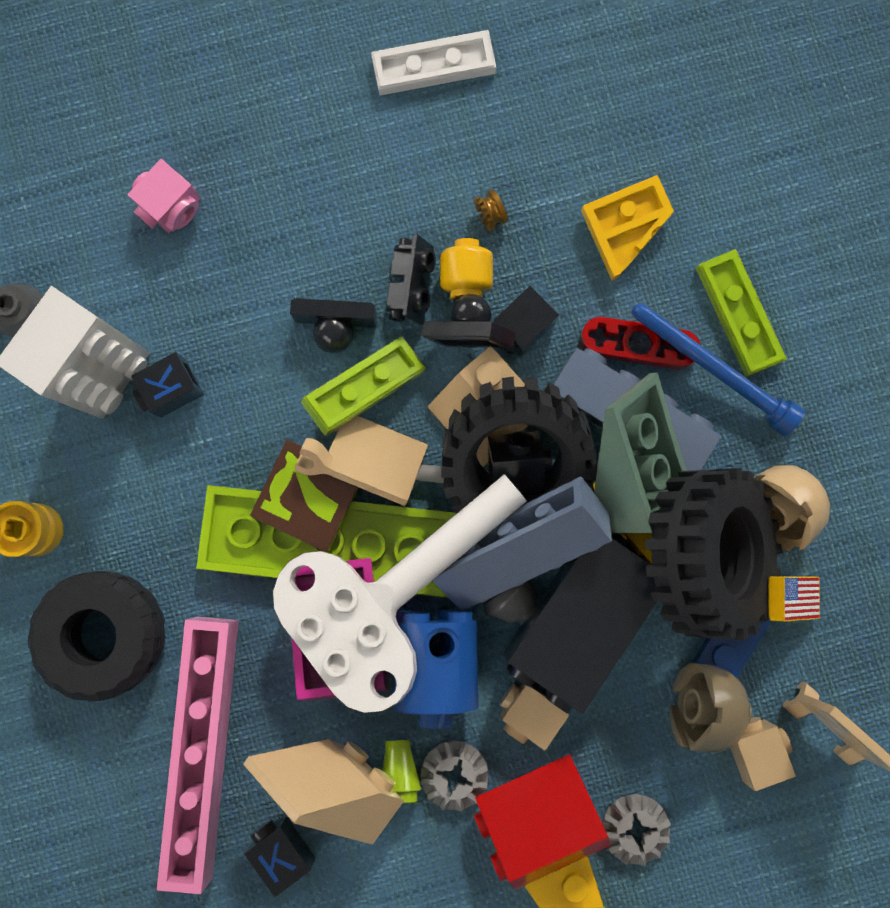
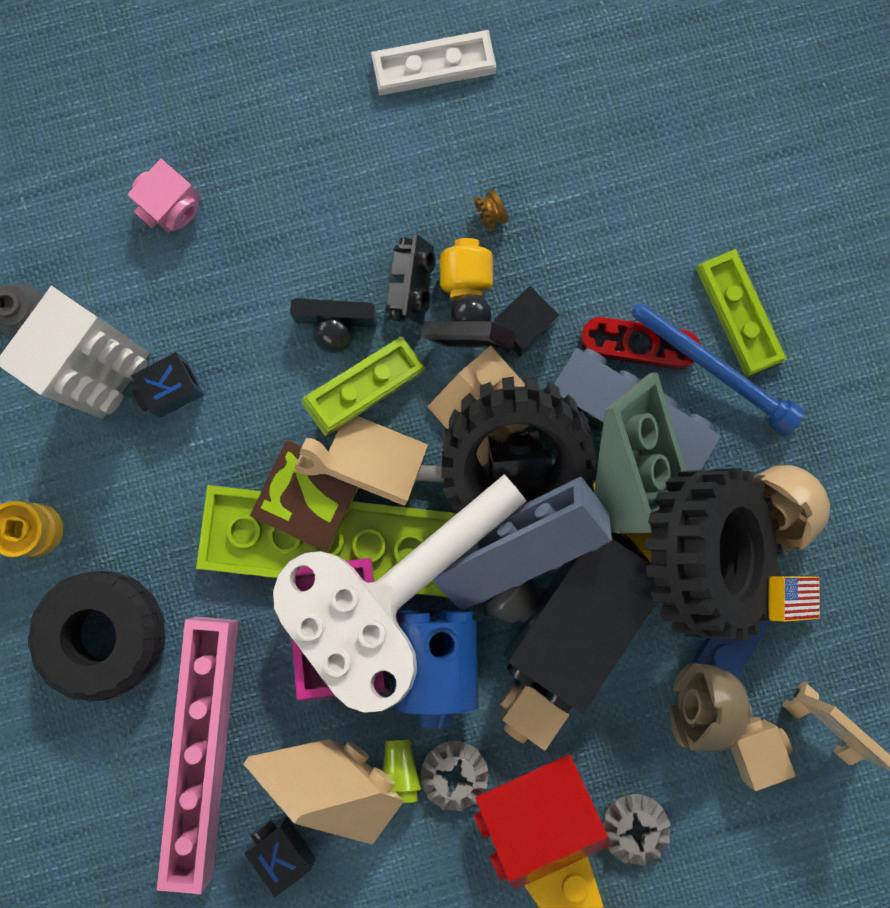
(627, 222): yellow wing -> none

